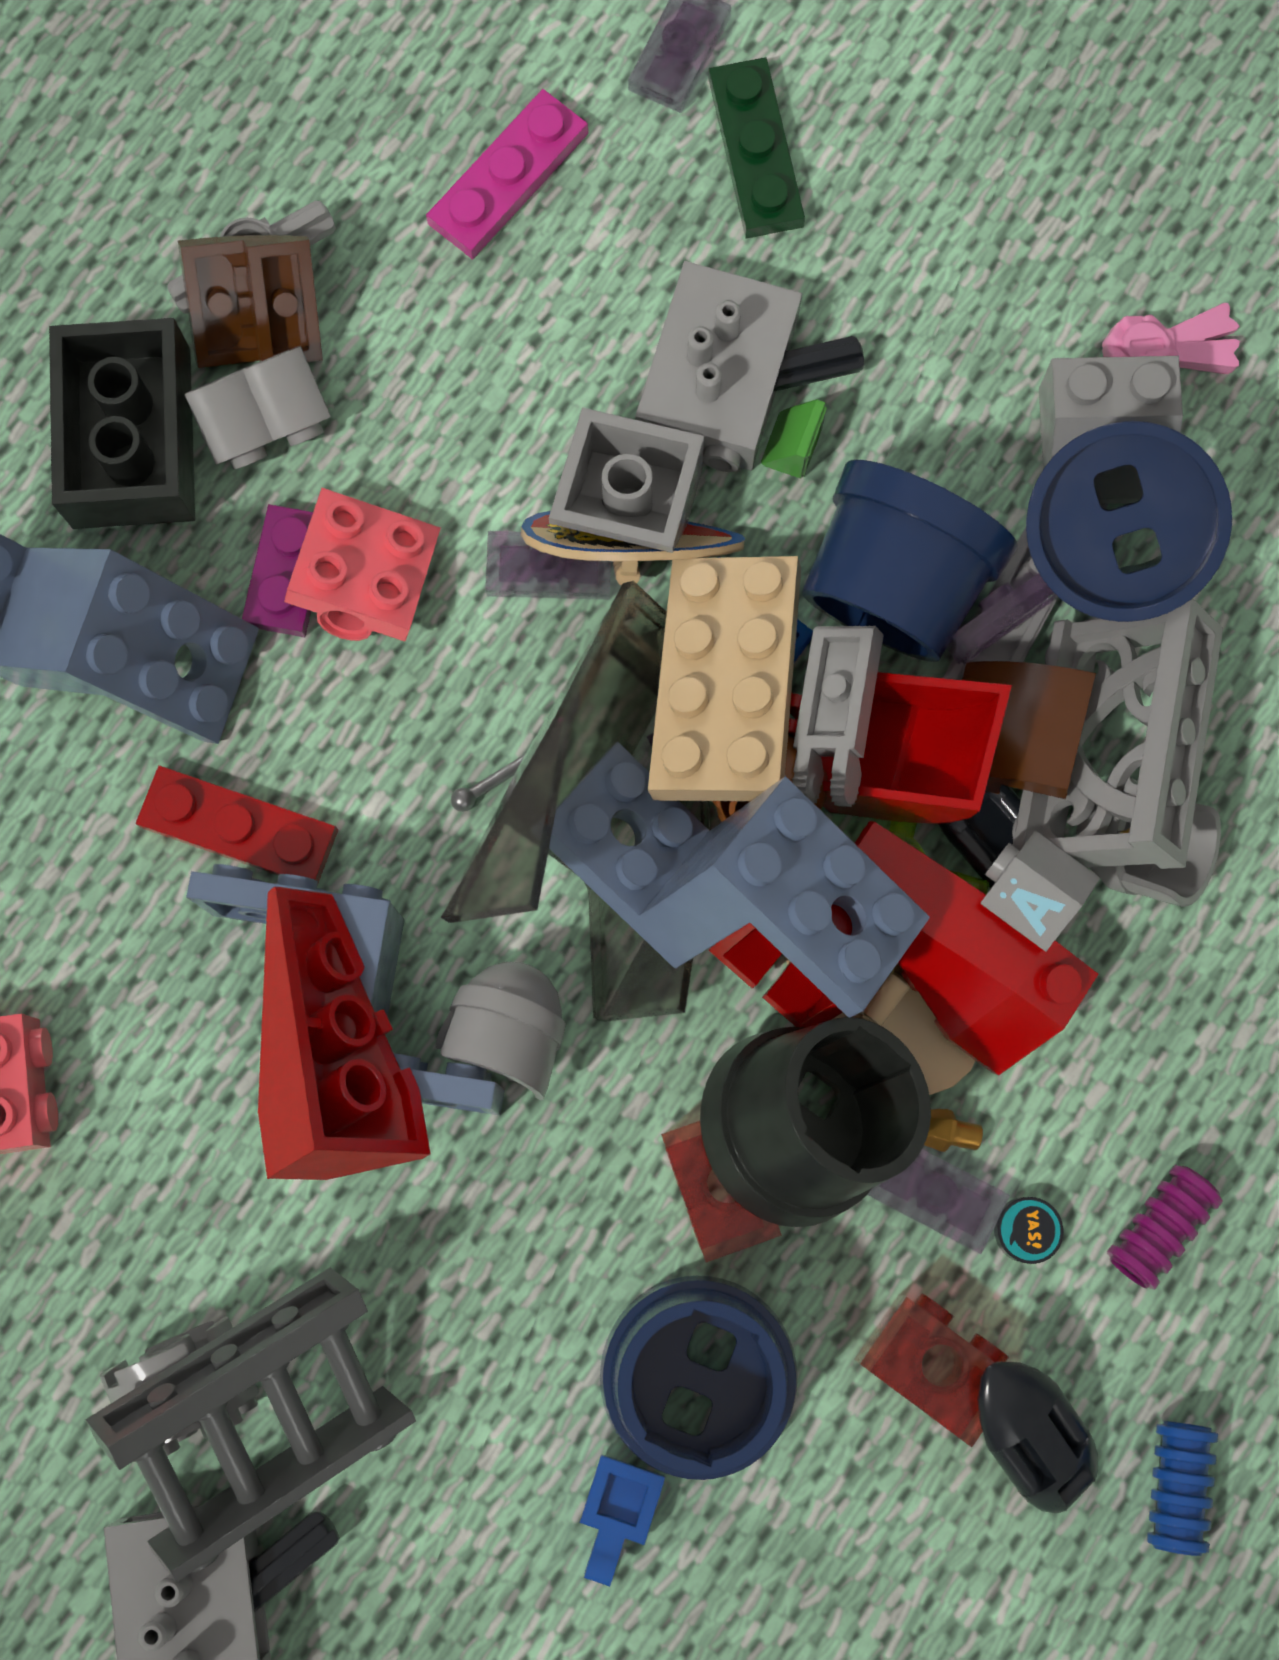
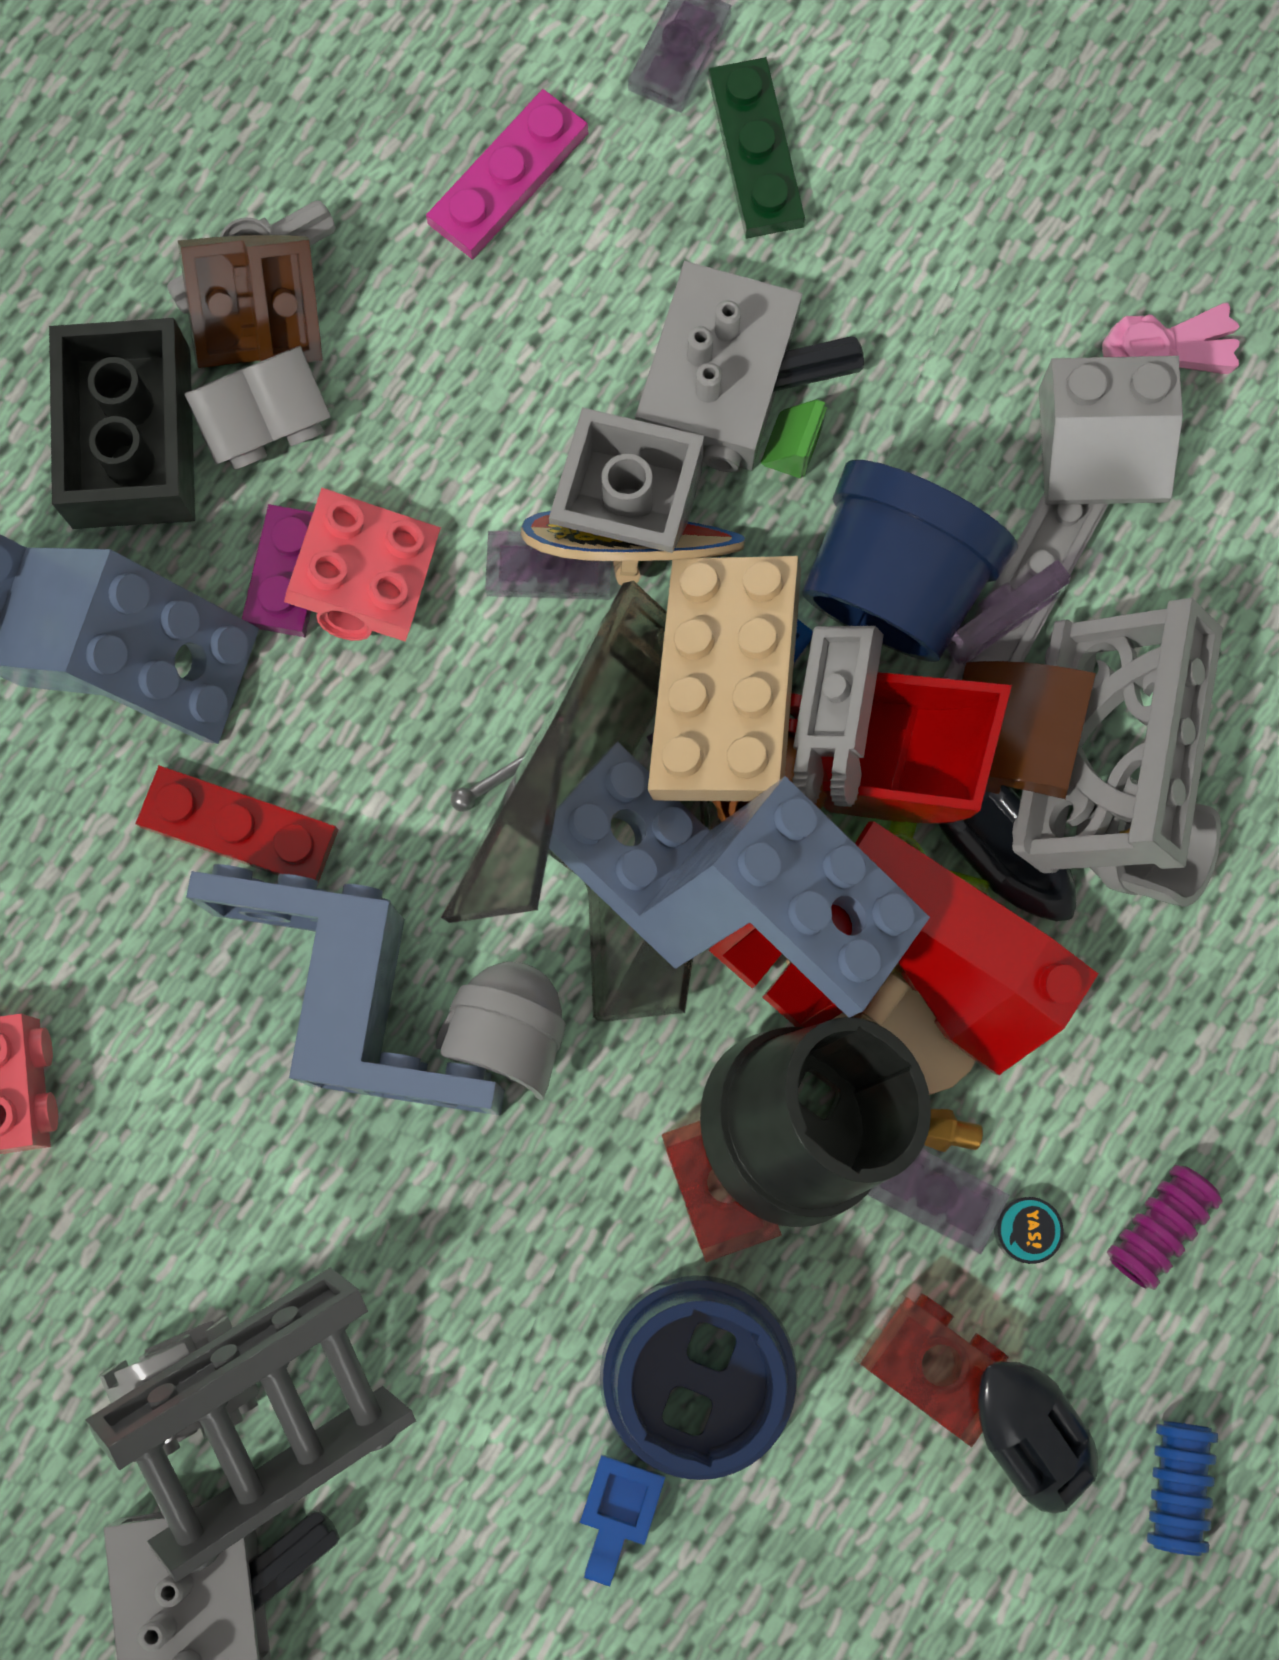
(327, 1072): red wedge -> none
(1038, 889): light grey brick -> none
(1180, 502): dark blue piece -> none

